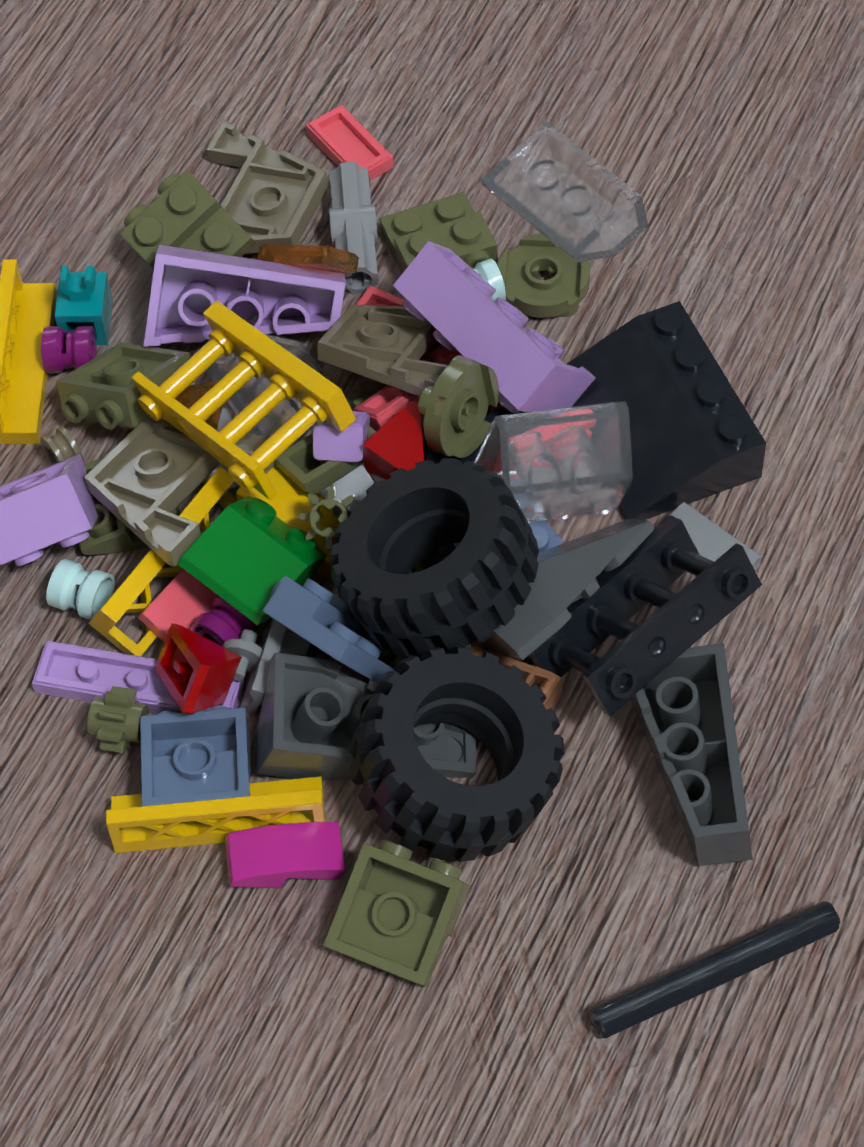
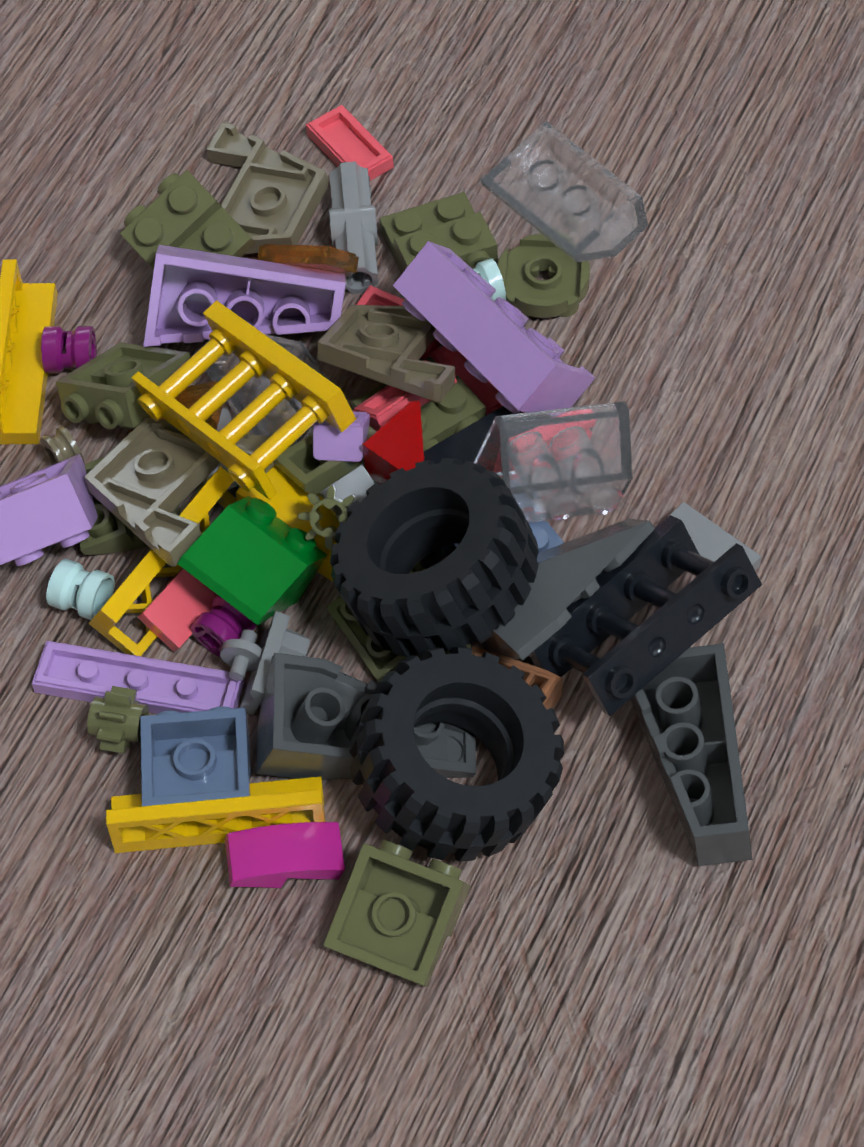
(84, 301): teal brick -> none
(195, 669): red slope -> none
(327, 624): sand blue plate -> none
(458, 407): olive plate -> none
(683, 413): black slope -> none
(714, 969): black axle -> none

